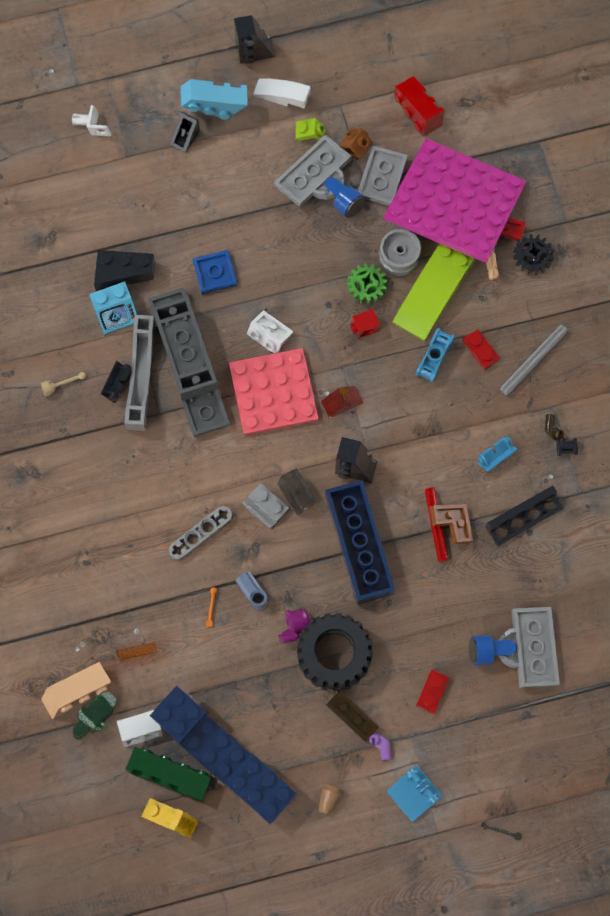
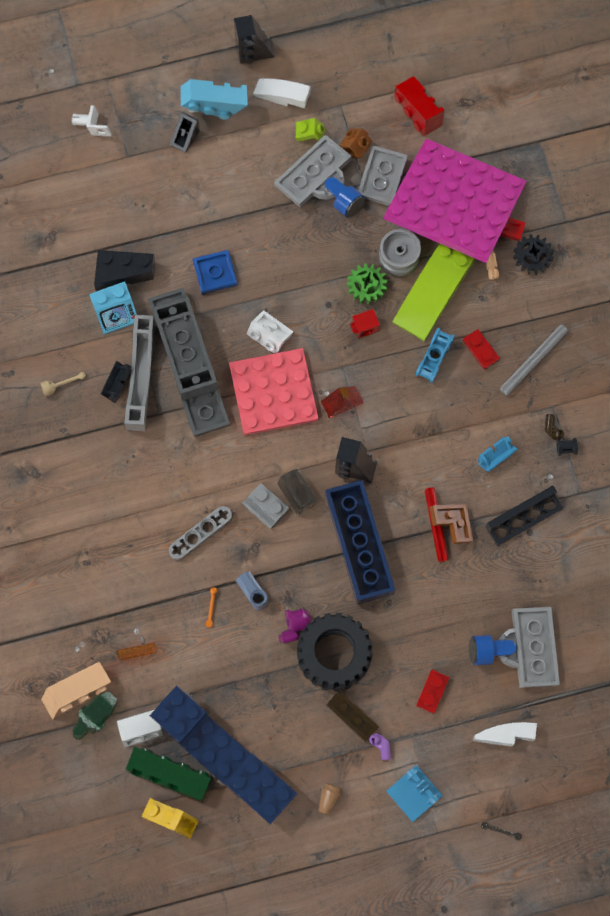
(507, 733): none -> white slope

